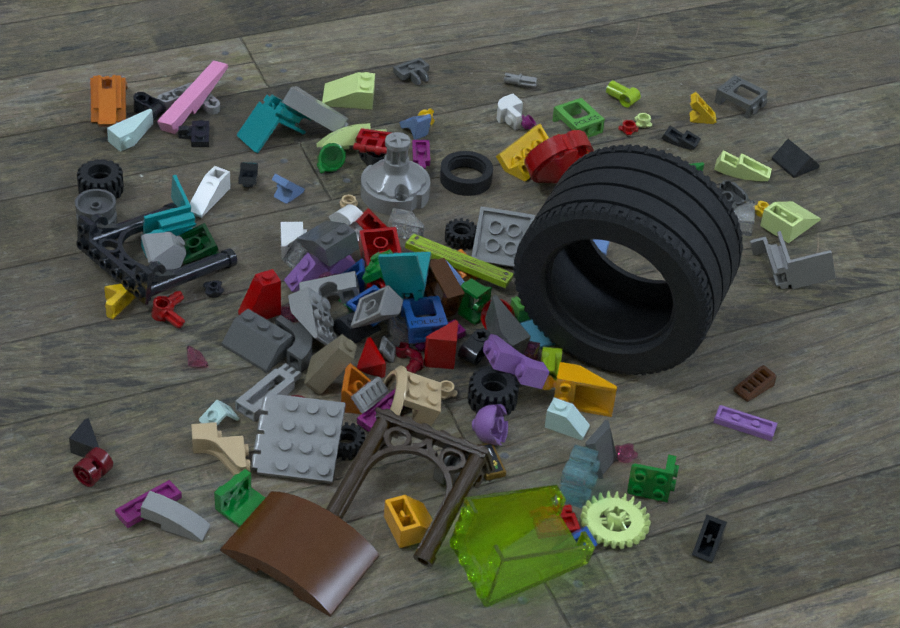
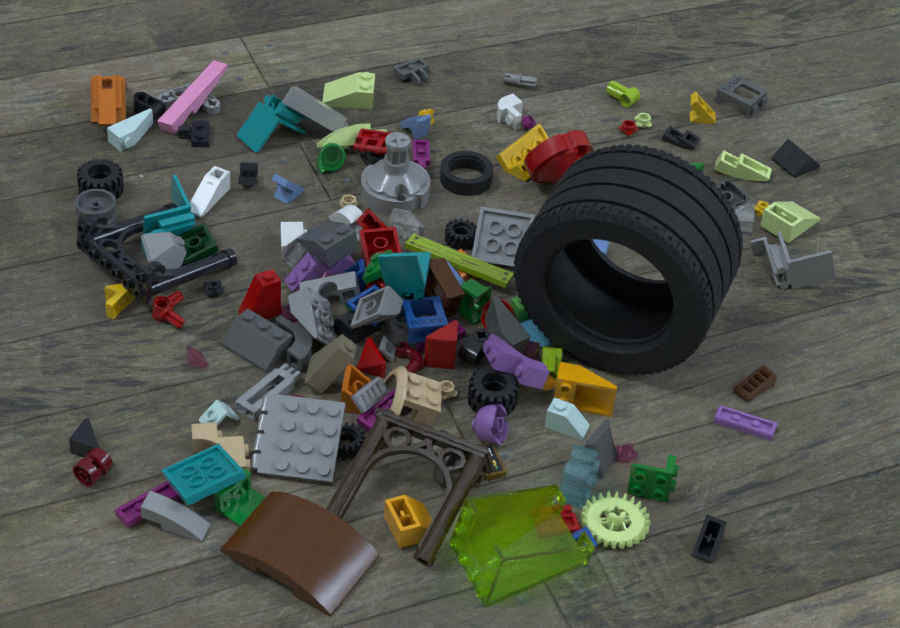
(203, 474): none -> teal plate
(590, 124): bright green window -> none

